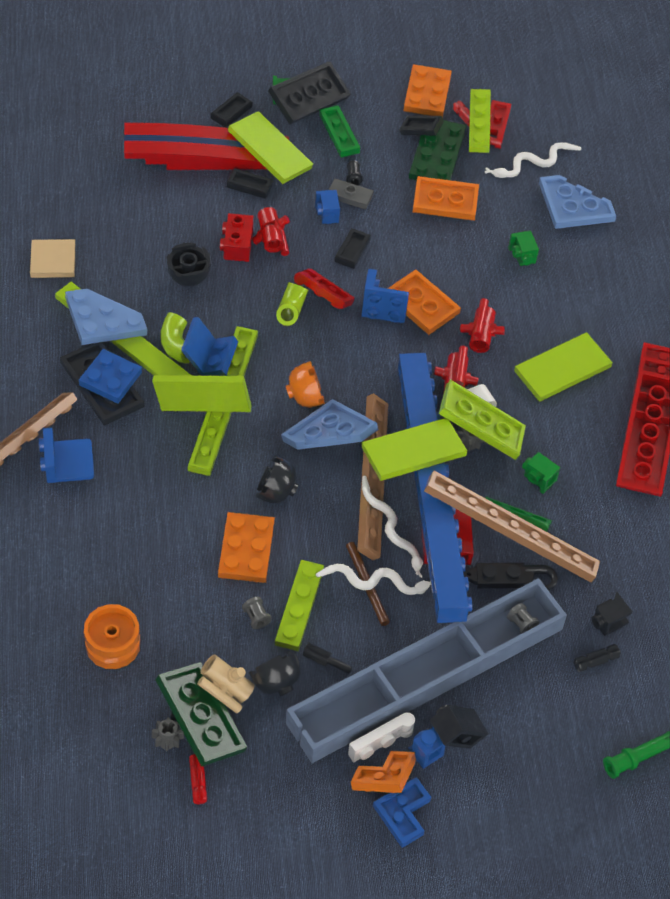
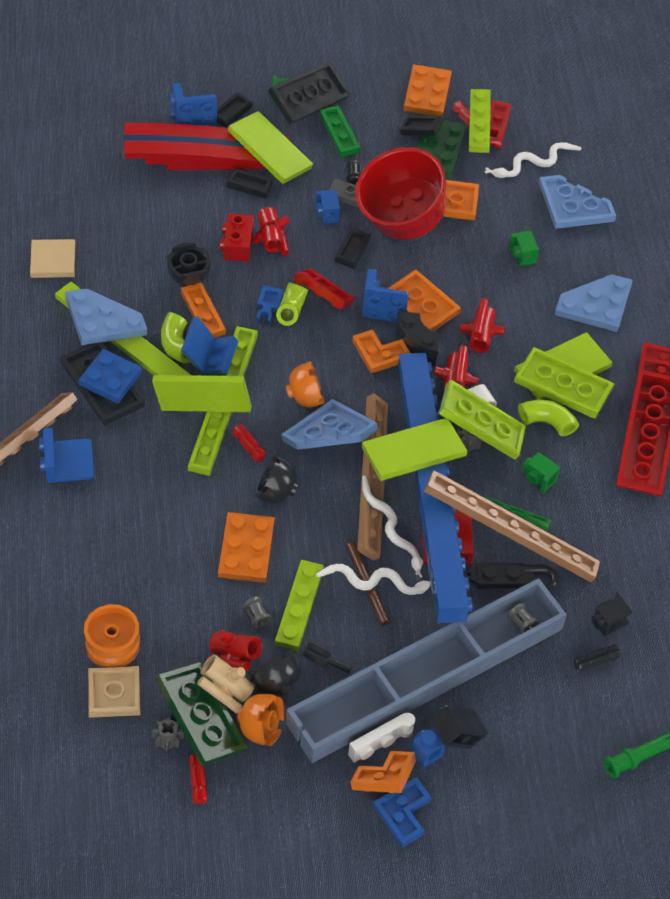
(114, 691): none -> tan tile
(192, 110): none -> blue bracket
(202, 307): none -> orange plate
(235, 647): none -> red pin
(249, 443): none -> red axle
(261, 718): none -> orange cylinder
(269, 301): none -> blue plate
(374, 354): none -> orange plate
(402, 192): none -> red piece
(417, 336): none -> black brick
(548, 412): none -> lime cylinder
(564, 382): none -> lime tile
(597, 302): none -> medium blue plate

